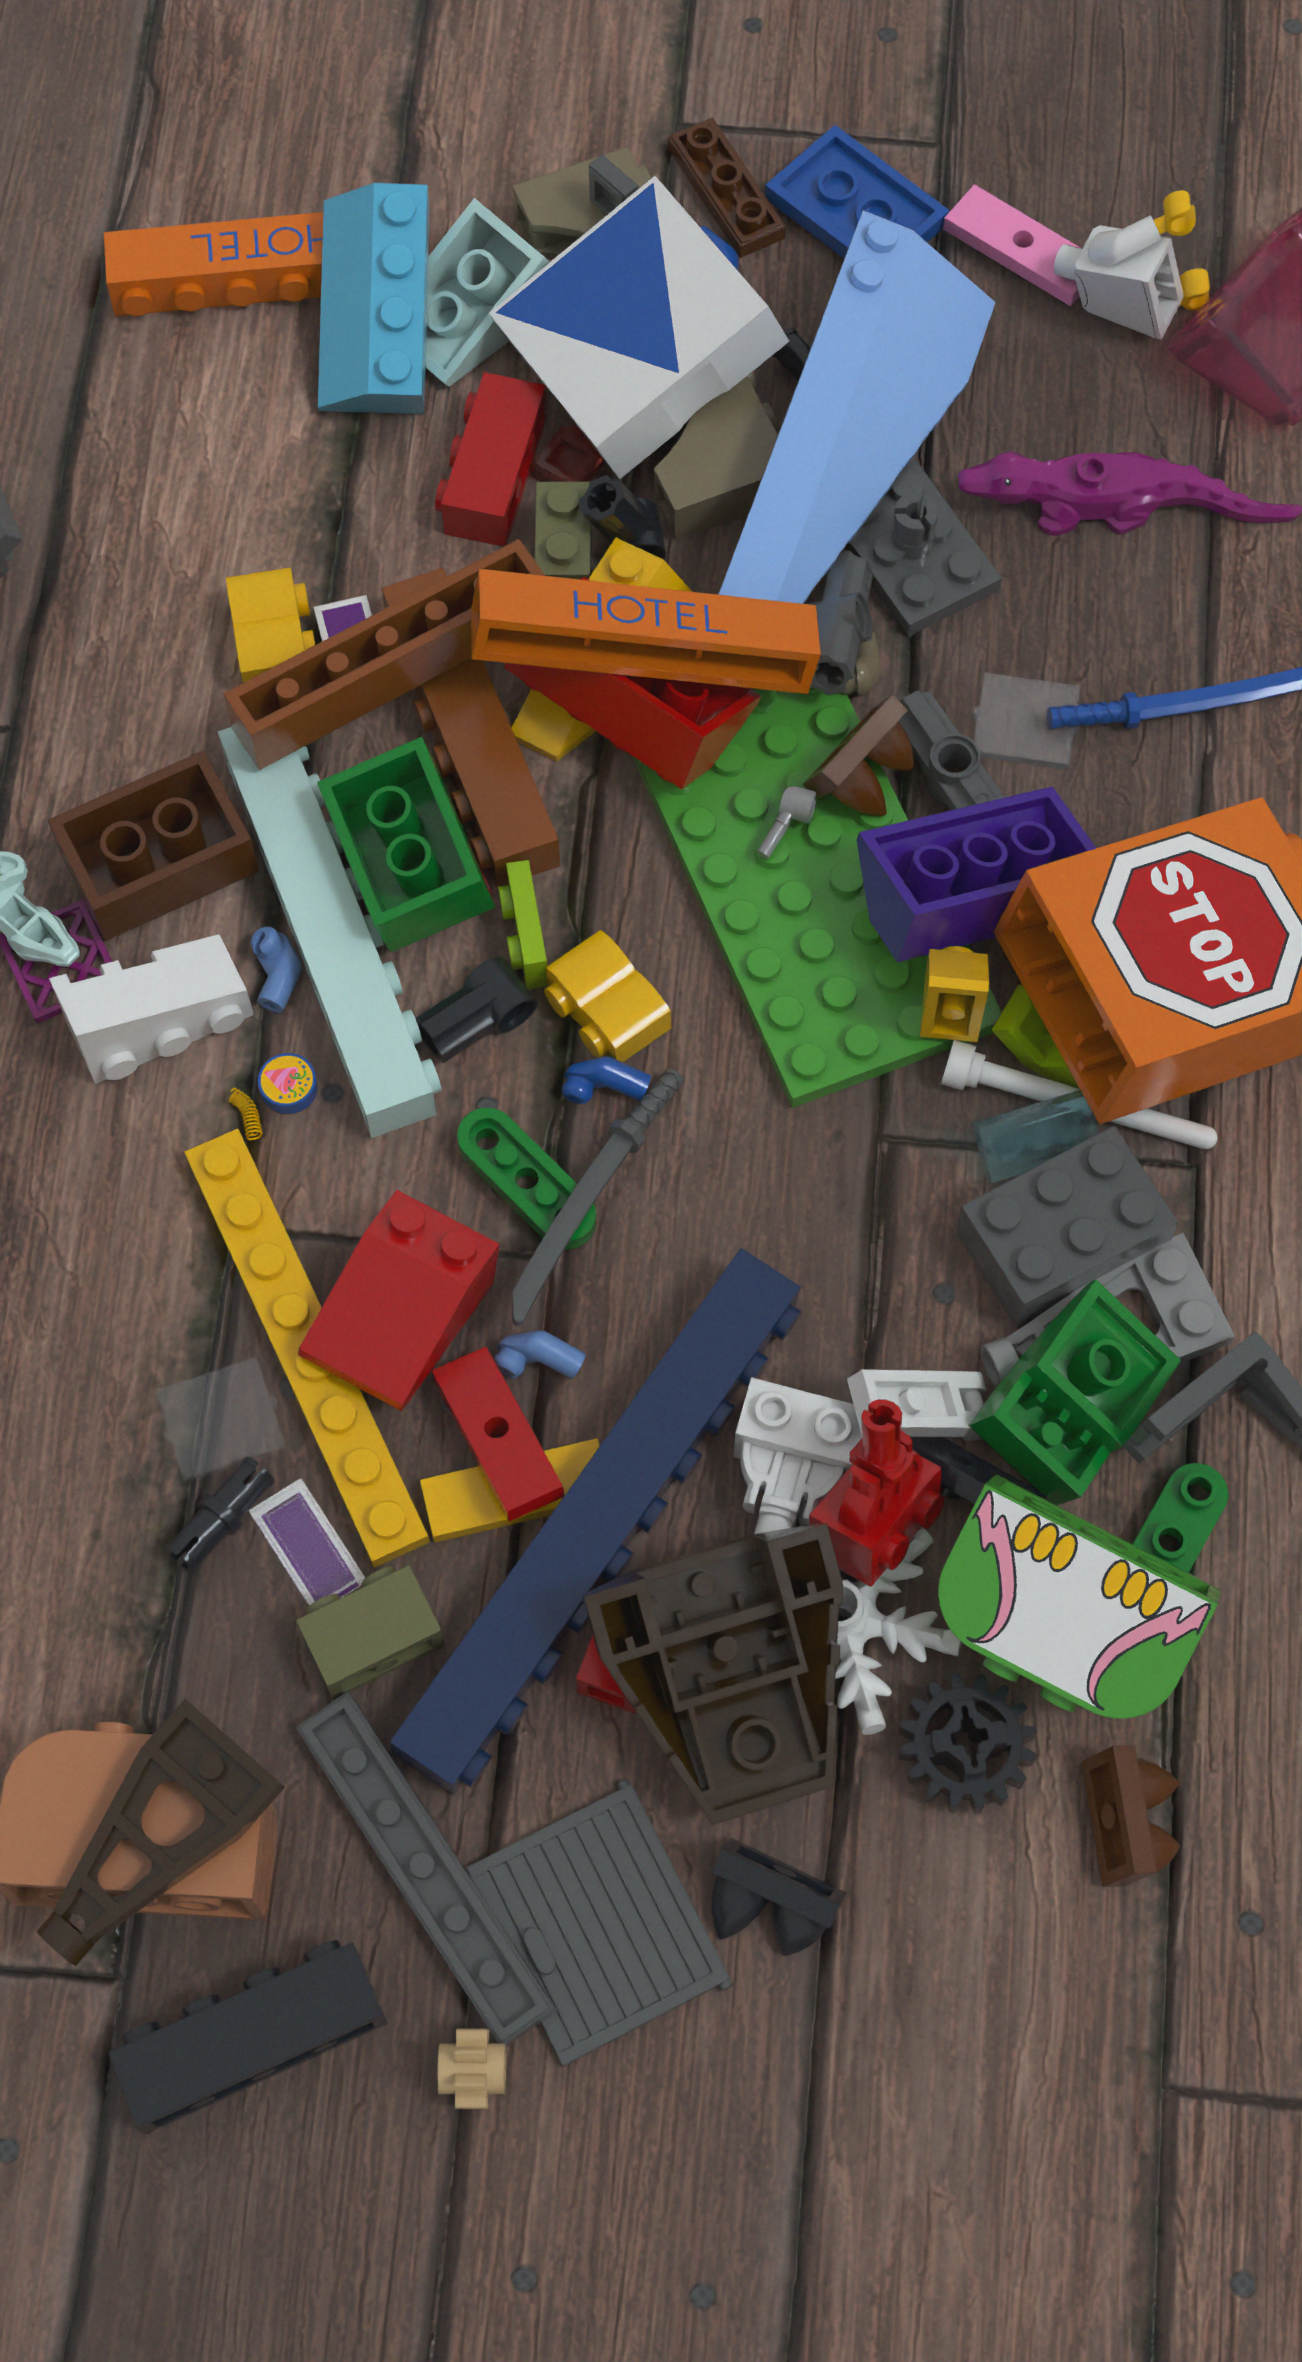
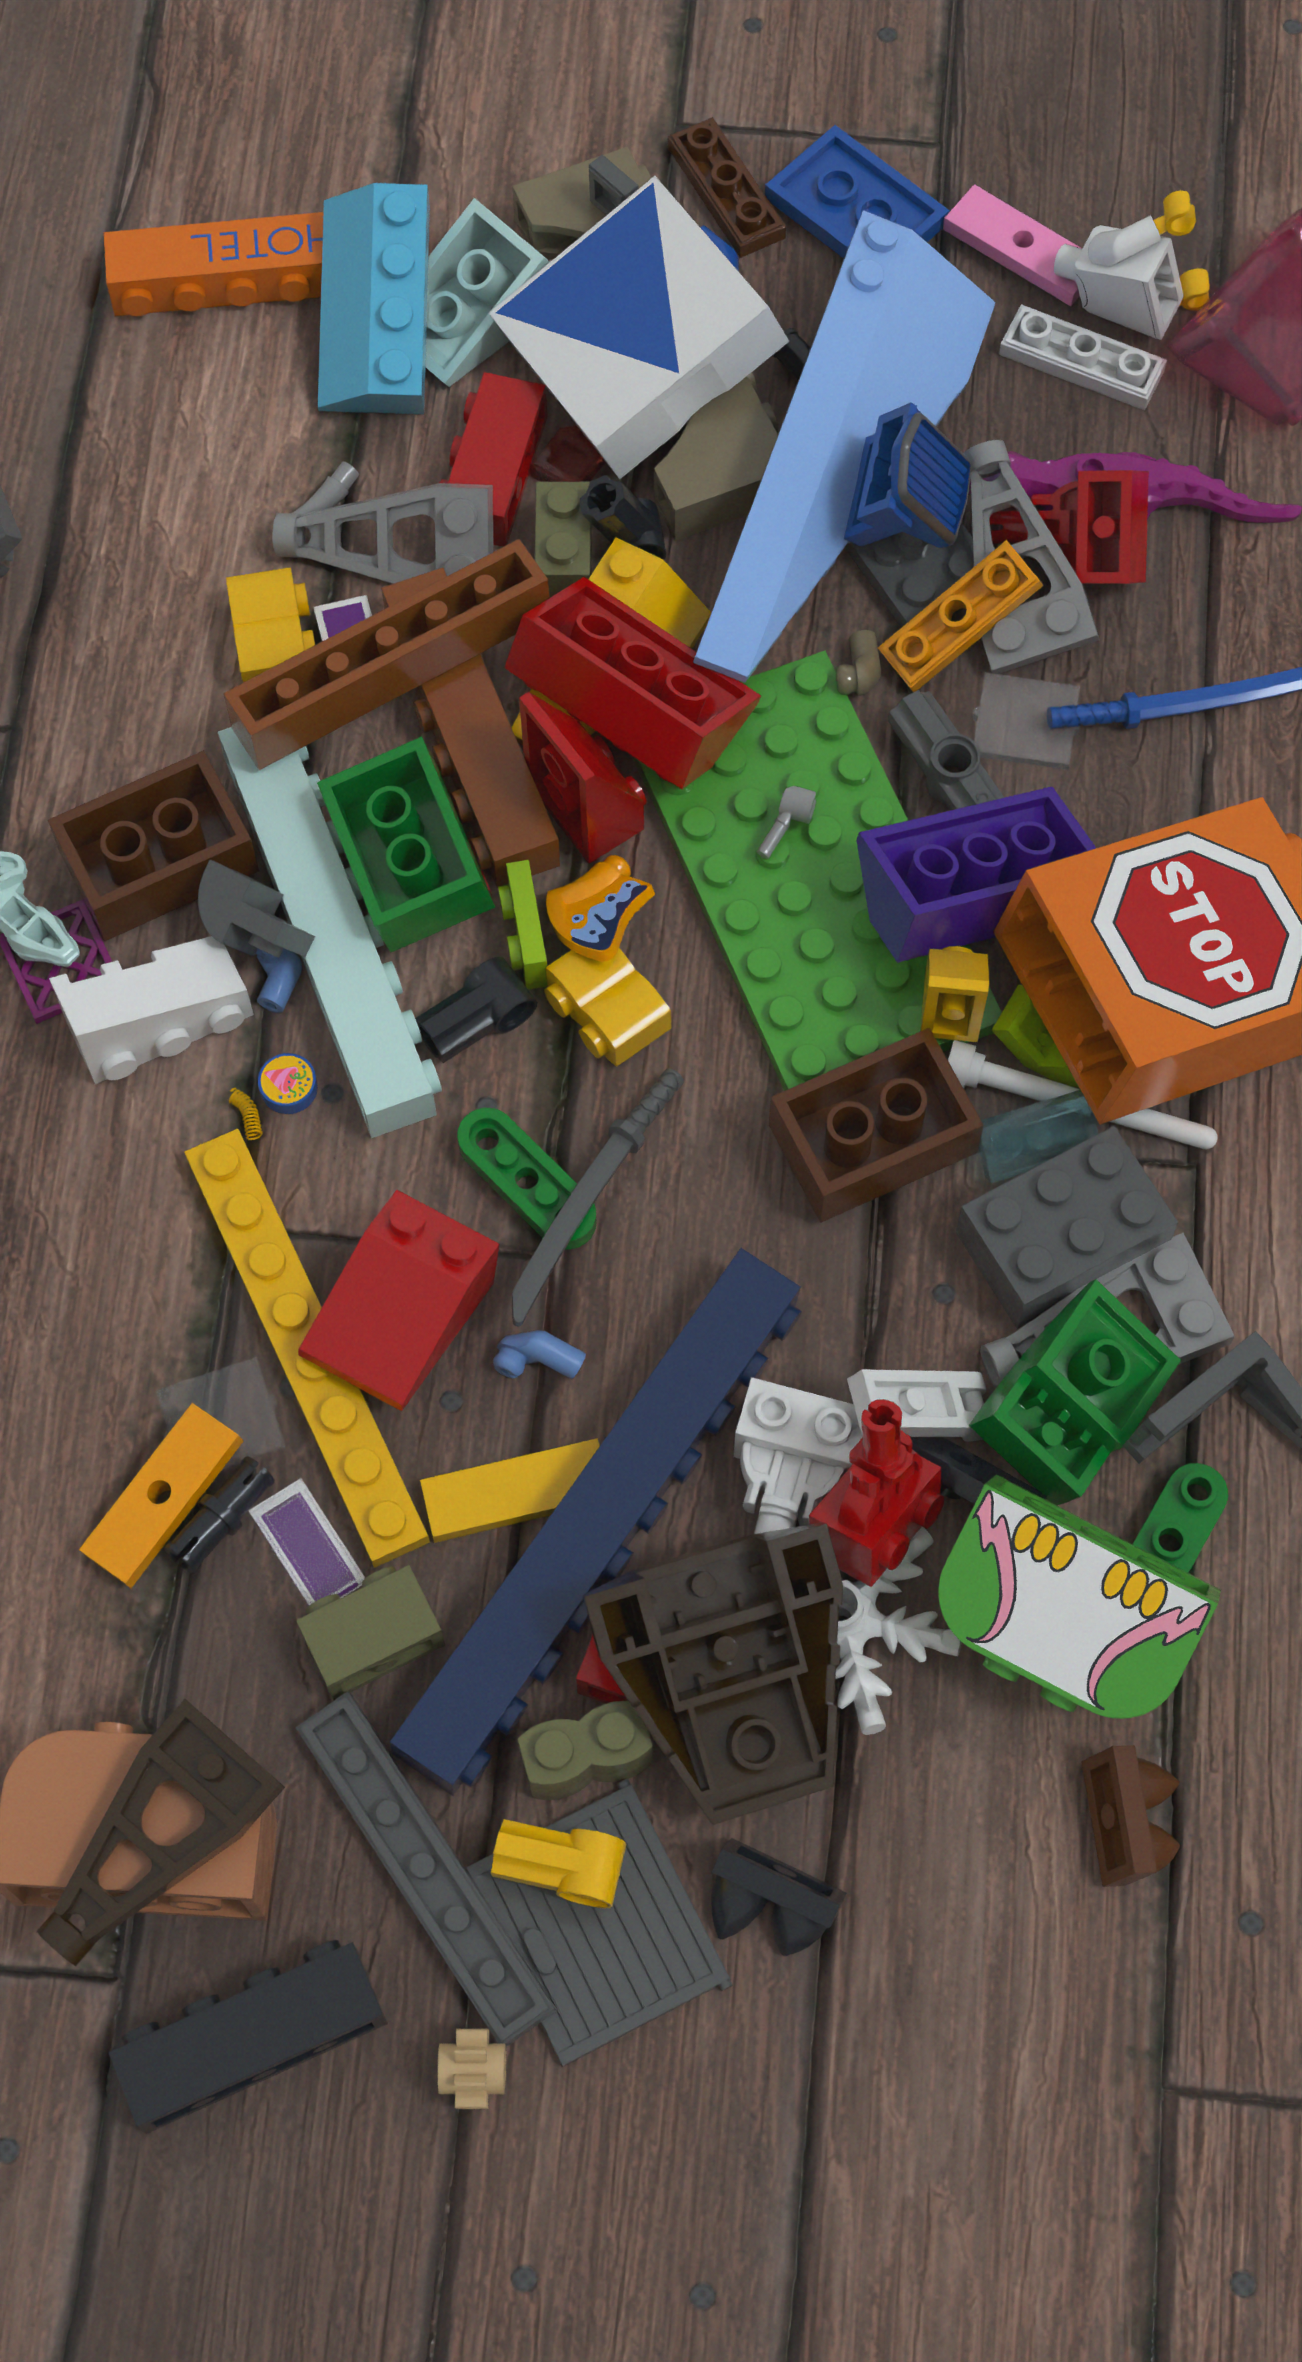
(182, 1464): none -> light orange tile
(242, 914): none -> dark grey brick
(332, 490): none -> light grey helmet
(461, 531): none -> light grey plate
(485, 1409): red tile -> none
(569, 1753): none -> olive brick
(576, 1865): none -> yellow piece
(579, 780): none -> red slope
(597, 908): none -> light orange arm
(602, 1073): blue arm -> none
(644, 631): orange brick -> none
(842, 621): dark grey piece -> none
(849, 775): reddish brown tile -> none
(875, 1124): none -> reddish brown brick
(909, 482): none -> blue piece
(939, 1746): black gear -> none
(987, 594): none -> light orange tile
(1049, 622): none -> light grey plate
(1082, 357): none -> white tile
(1095, 524): none -> red brick

